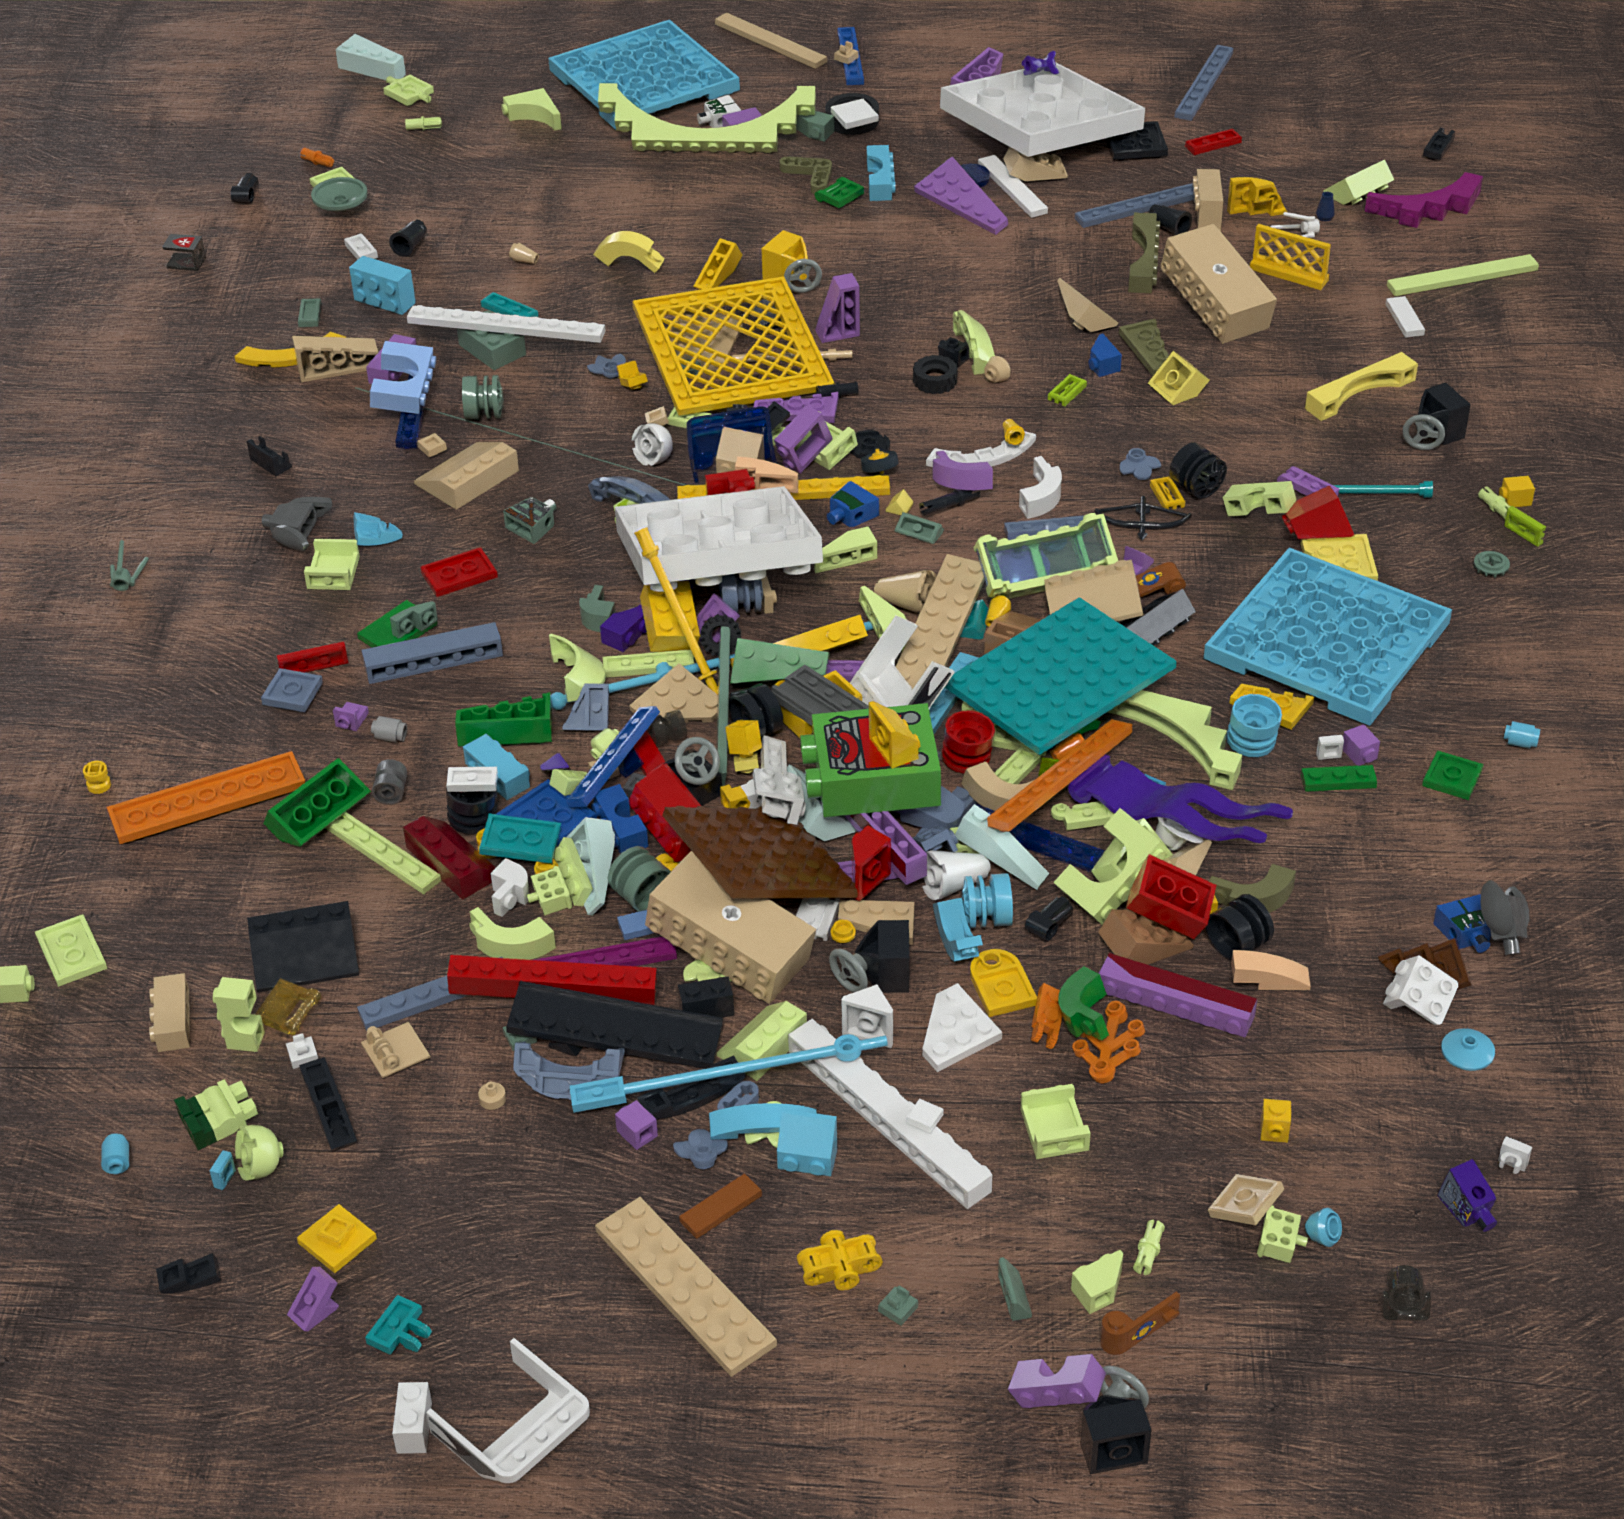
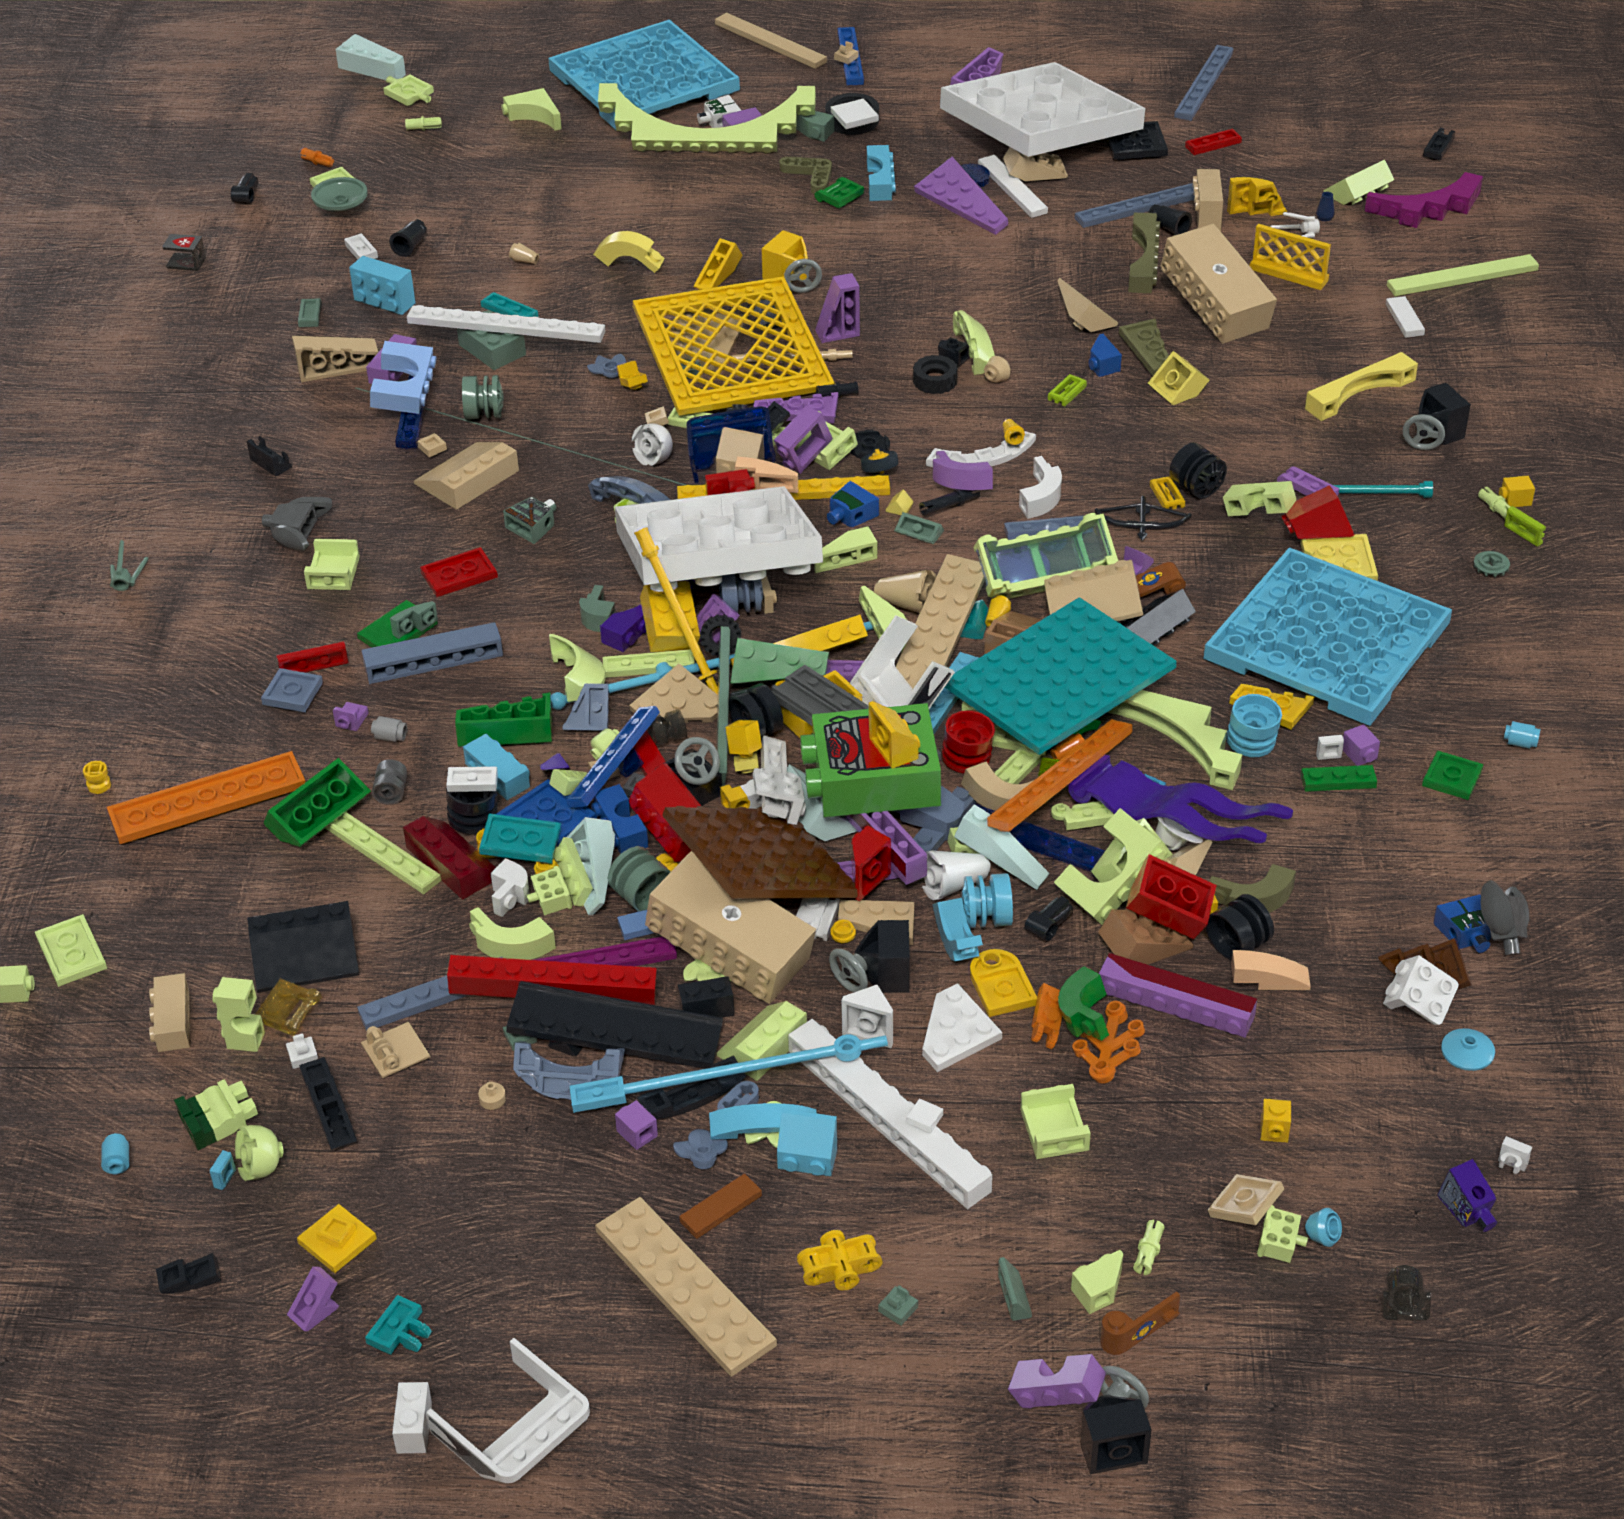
(275, 358): yellow tile -> none
(372, 531): medium azure brick -> none
(936, 838): sand blue bracket -> none
(1034, 65): dark purple animal -> none
(1139, 464): sand blue plate -> none

